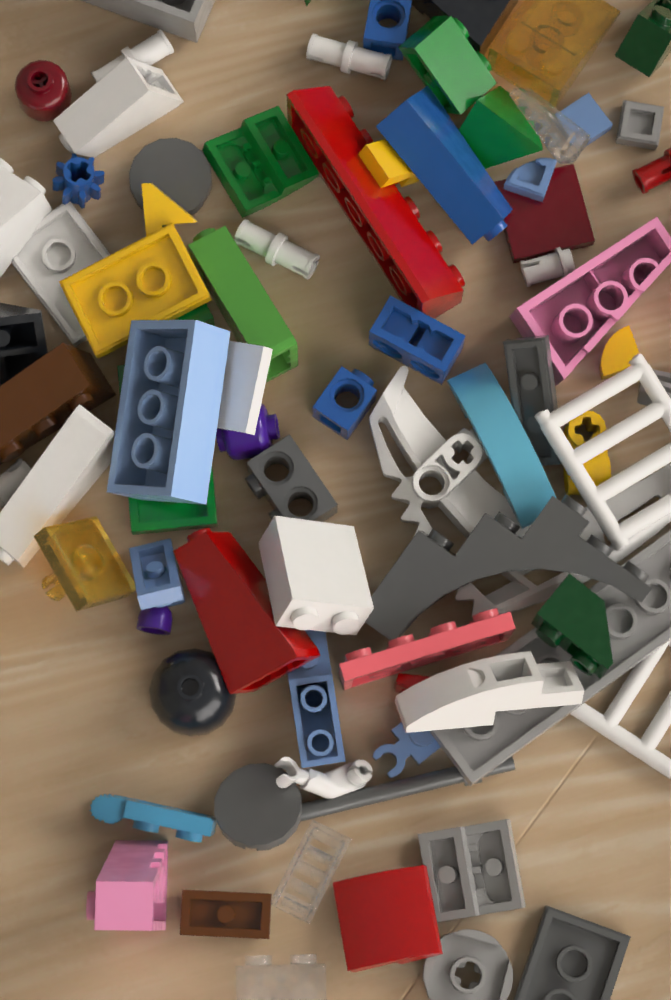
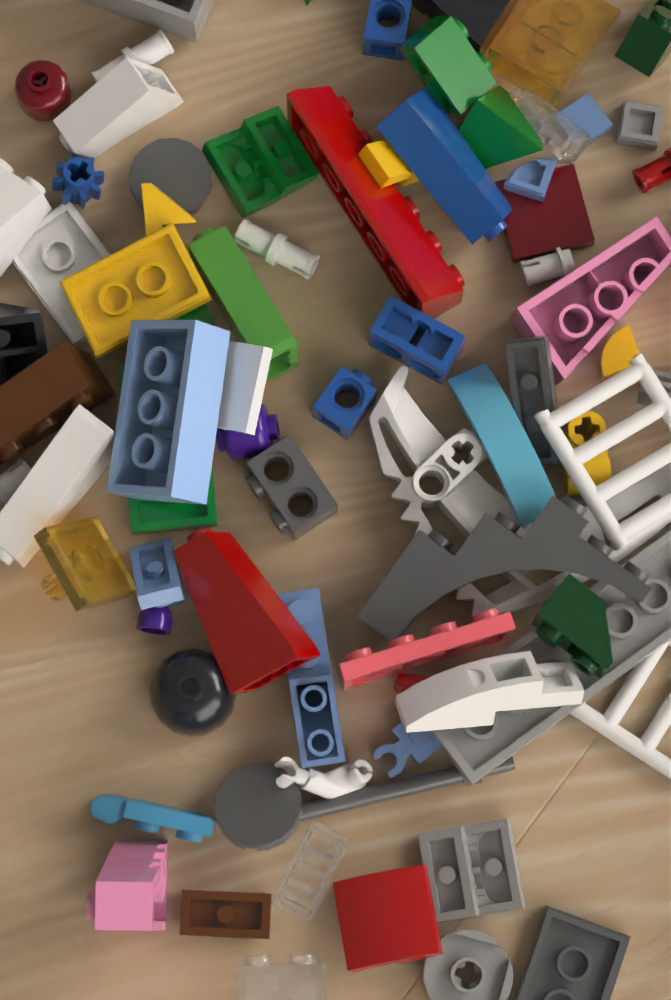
(315, 576): white brick -> none
(349, 56): white pin -> none

